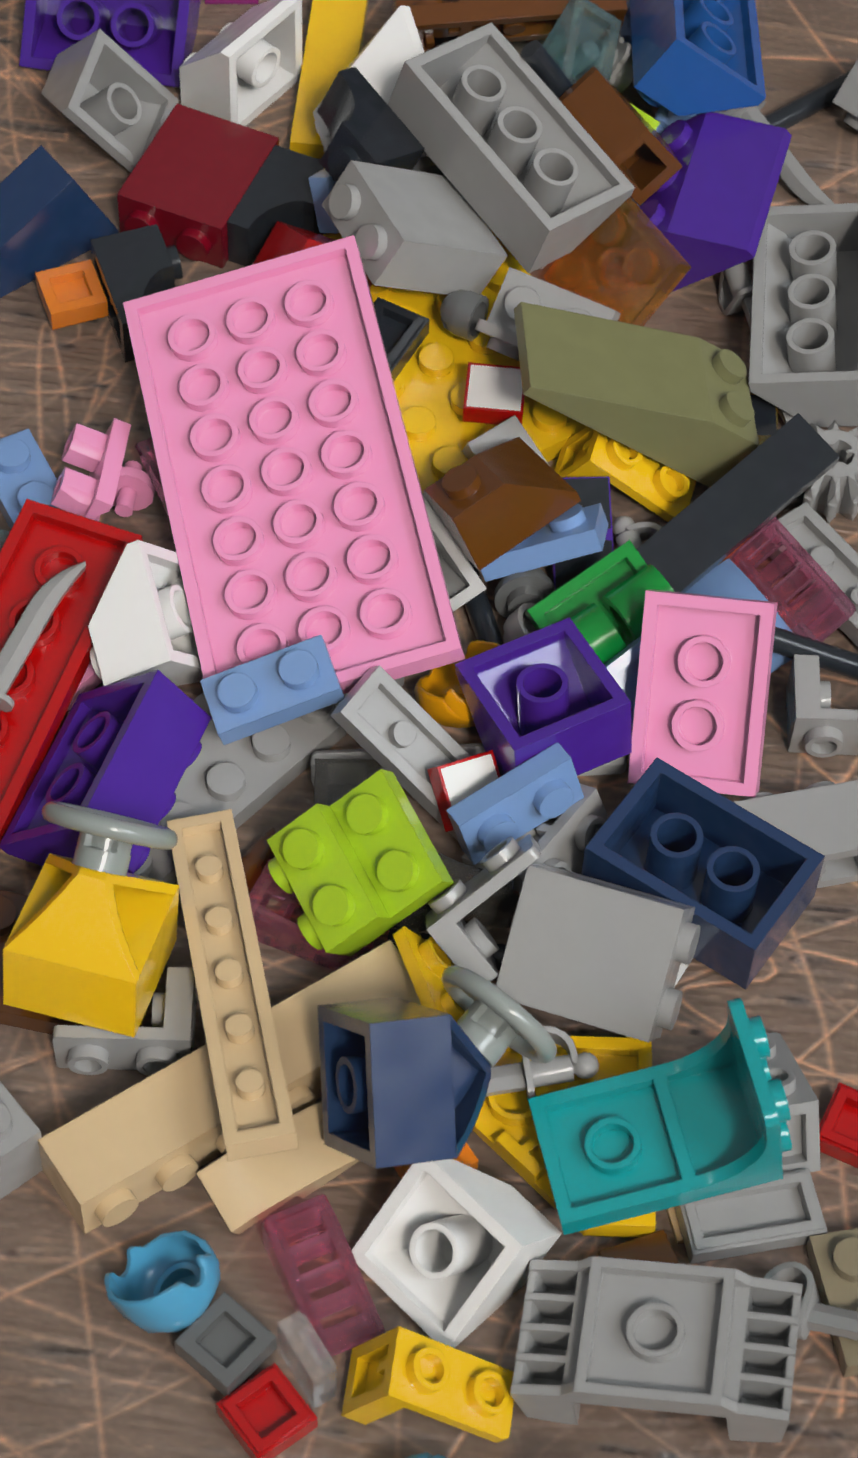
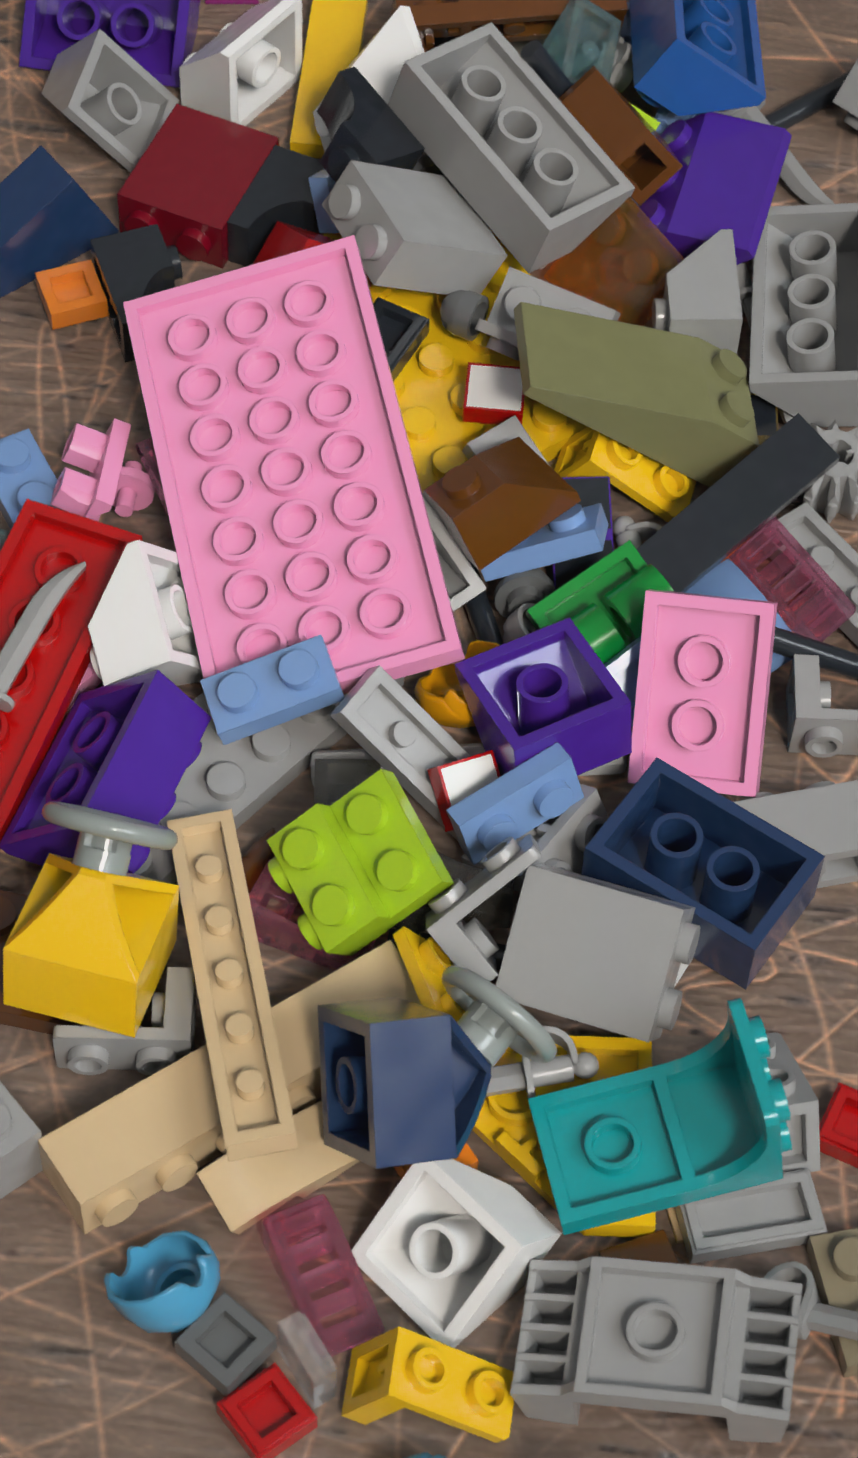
(703, 295): none -> light grey slope

